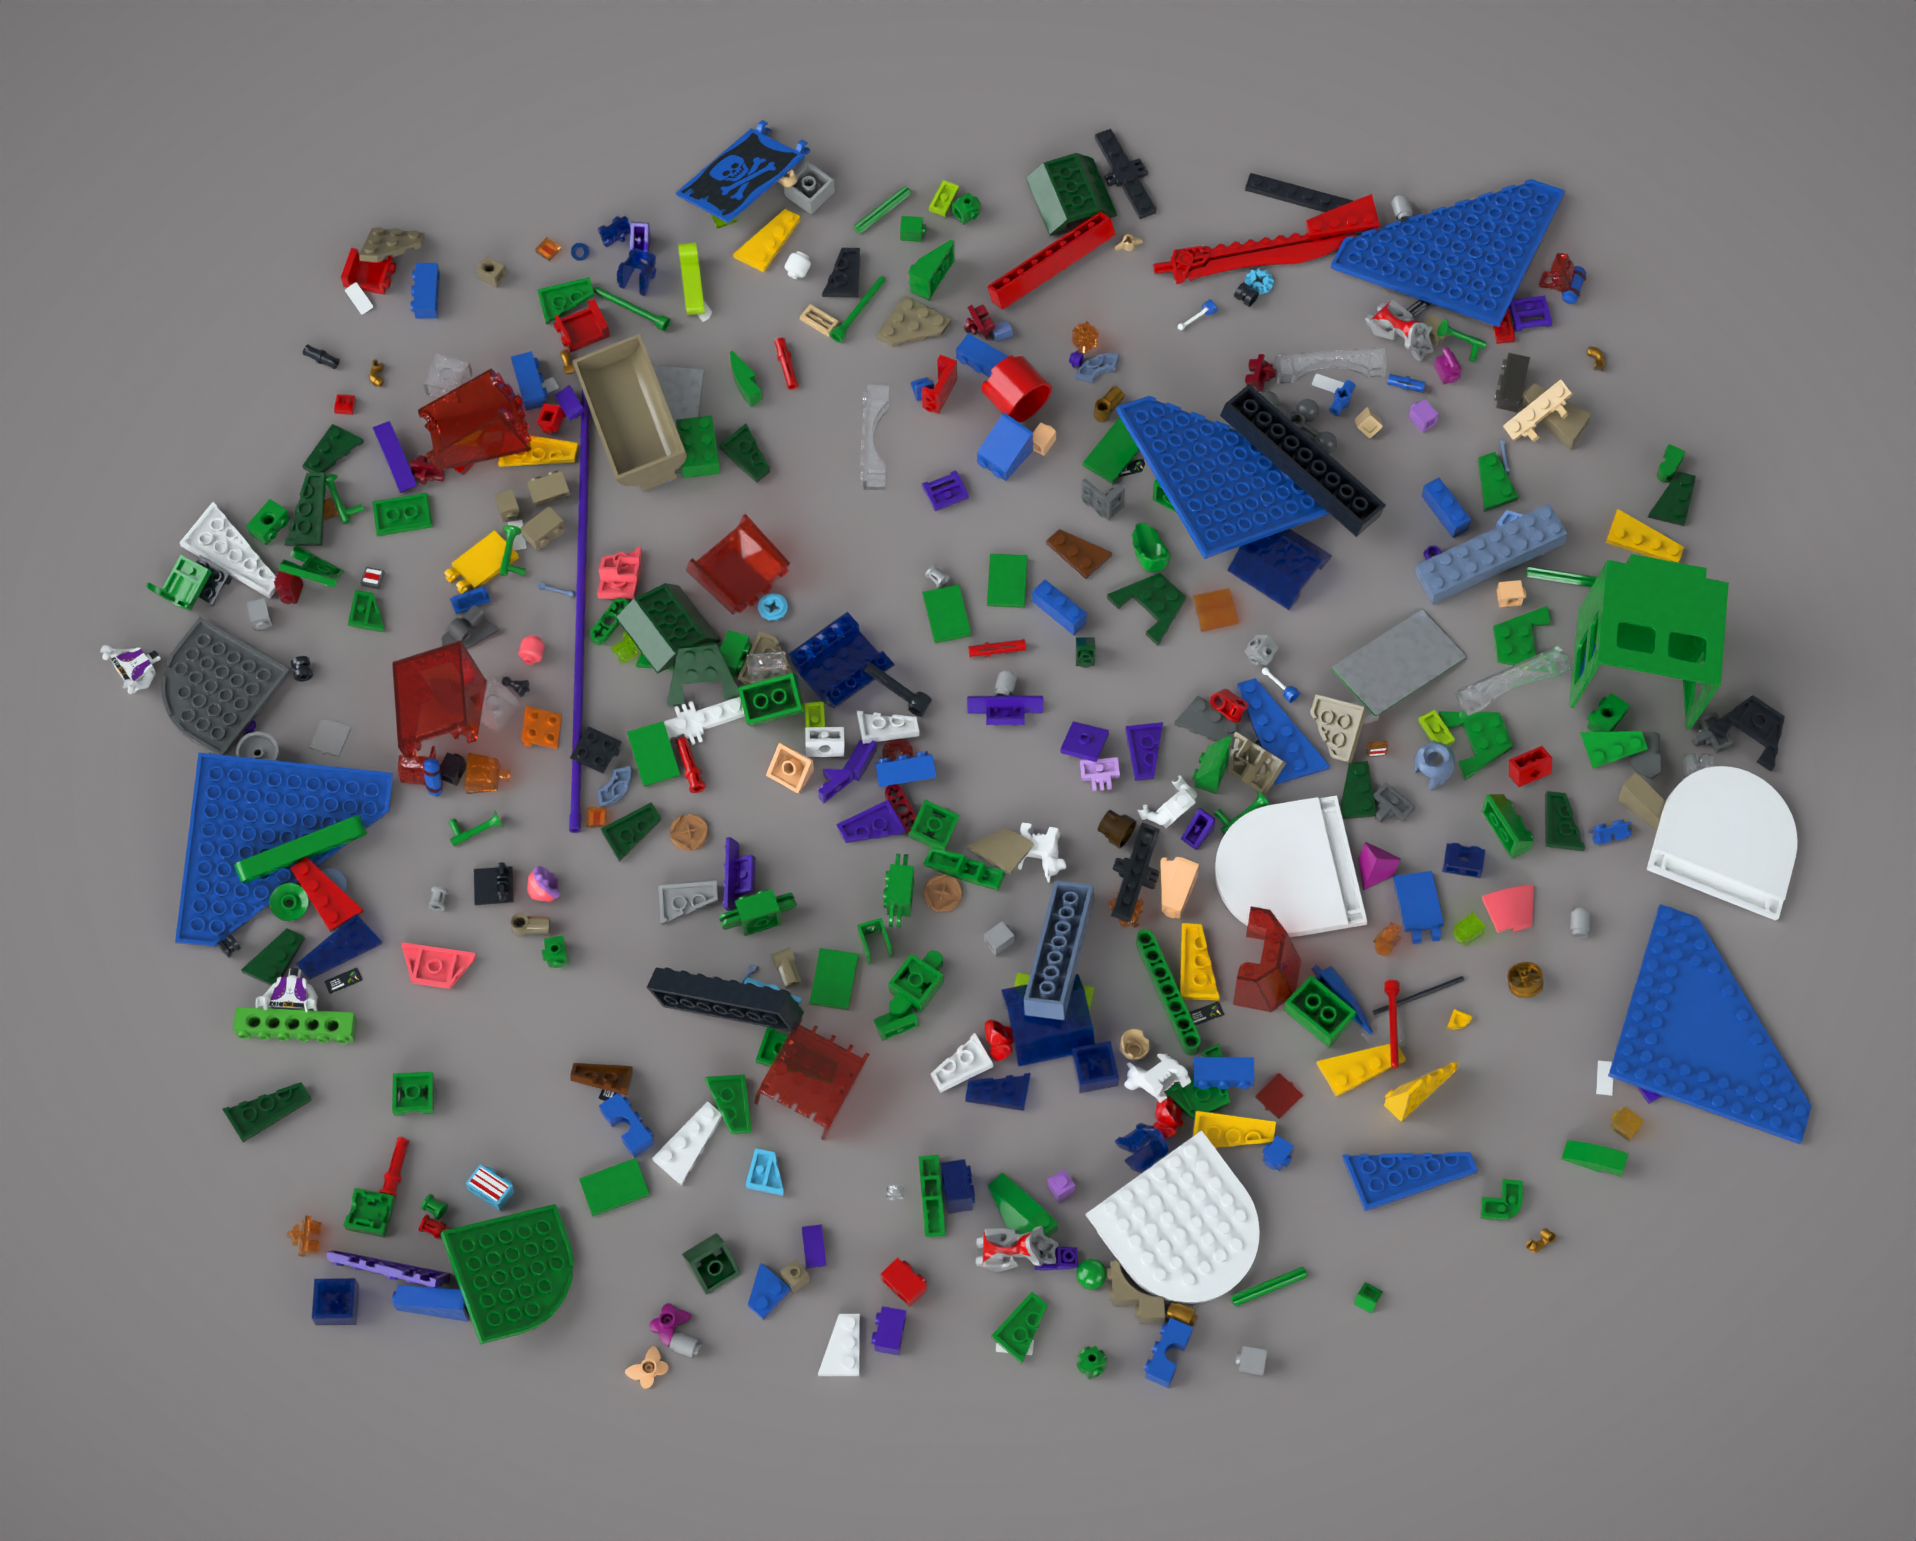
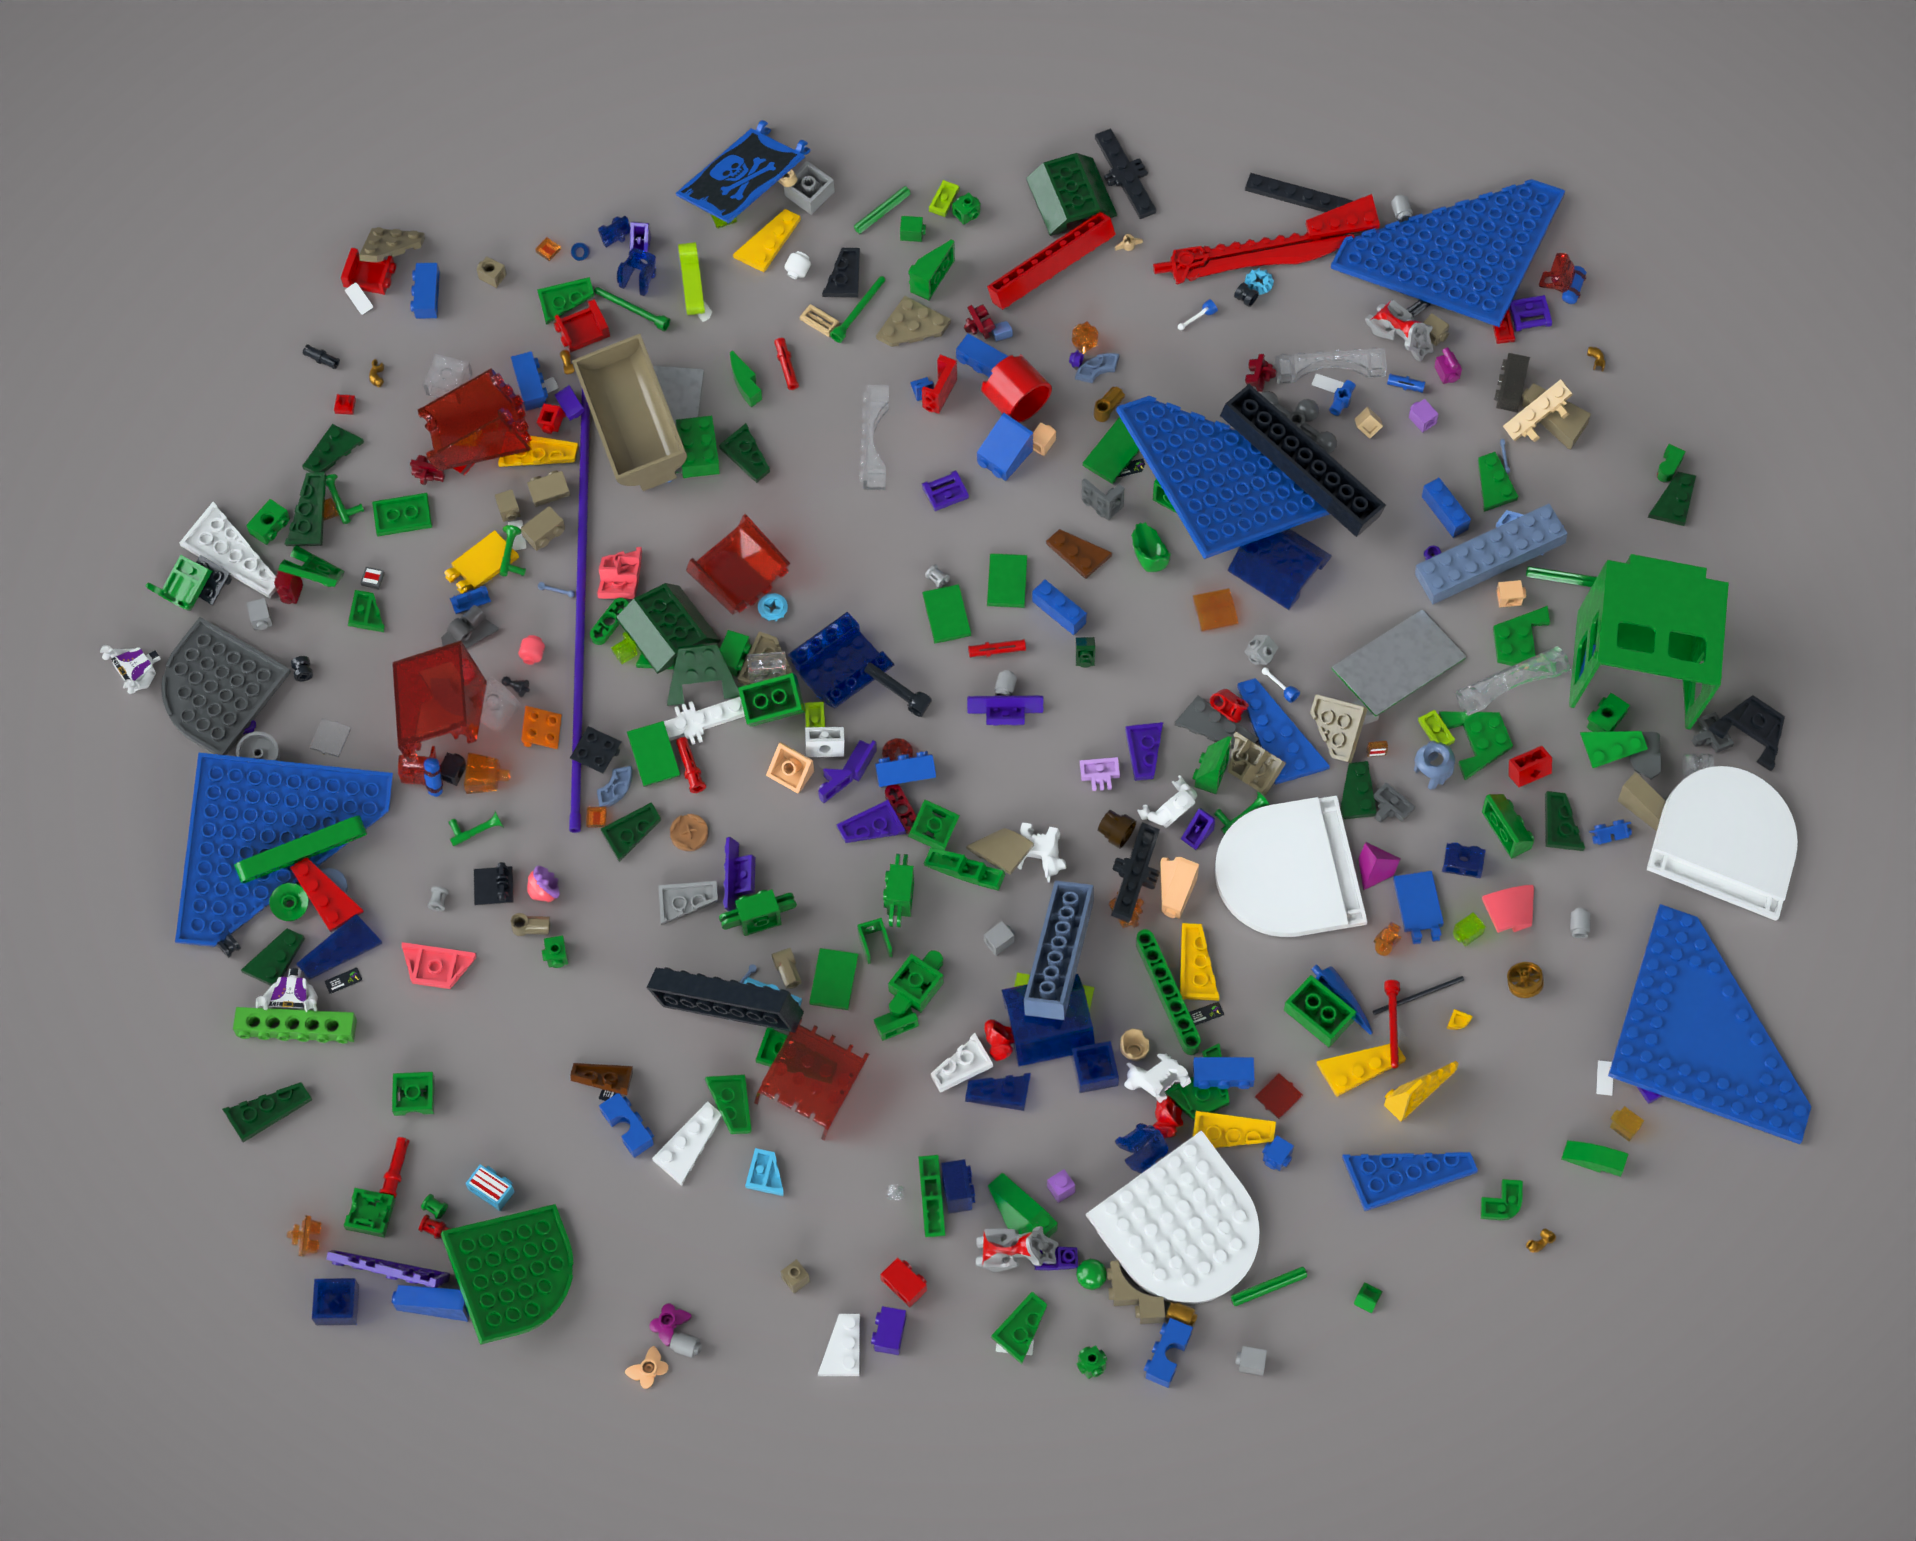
(394, 456): dark purple slope -> none
(614, 1187): green tile -> none
(711, 1263): dark green slope -> none
(766, 1292): blue wing -> none
(814, 1246): dark purple slope -> none
(886, 728): white wing -> none
(942, 893): medium nougat tile -> none
(1084, 741): dark purple plate -> none
(1157, 597): dark green wing -> none
(1276, 977): clear red windscreen -> none
(1445, 329): green piece -> none
(1637, 537): yellow wing -> none

